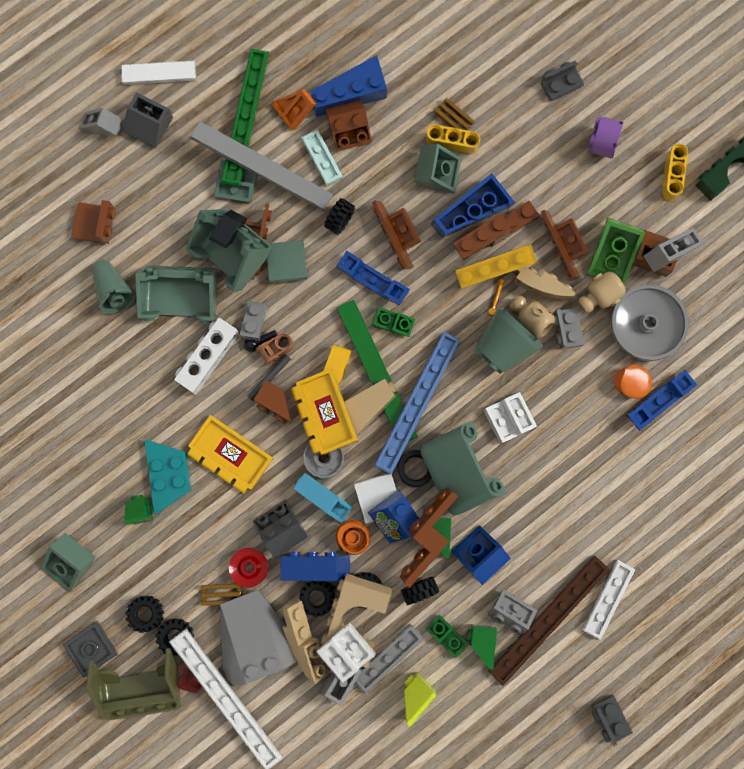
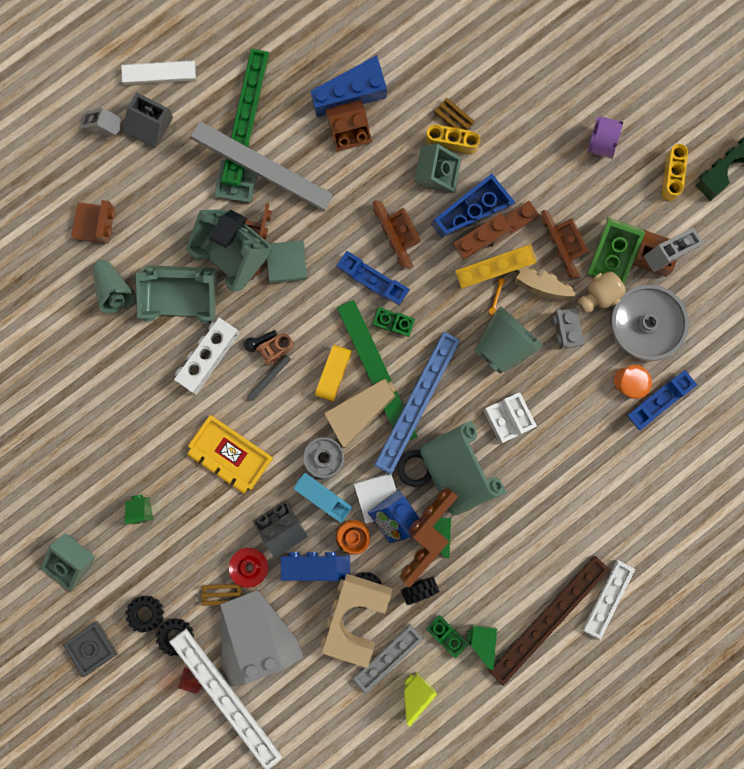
(135, 694): olive windscreen -> none
(167, 474): teal wing -> none
(253, 321): light grey plate -> none
(273, 400): dark orange slope -> none
(294, 108): orange wing -> none
(301, 642): tan slope -> none
(322, 158): light aqua tile -> none
(326, 412): yellow hinge -> none
(329, 595): black tyre -> none
(336, 690): light grey slope -> none
(339, 216): black tyre -> none
(346, 652): white slope -> none
(481, 554): blue slope -> none
(512, 613): light grey bracket -> none
(533, 316): tan piece -> none
(561, 81): dark grey bracket -> none
(612, 720): dark grey bracket -> none

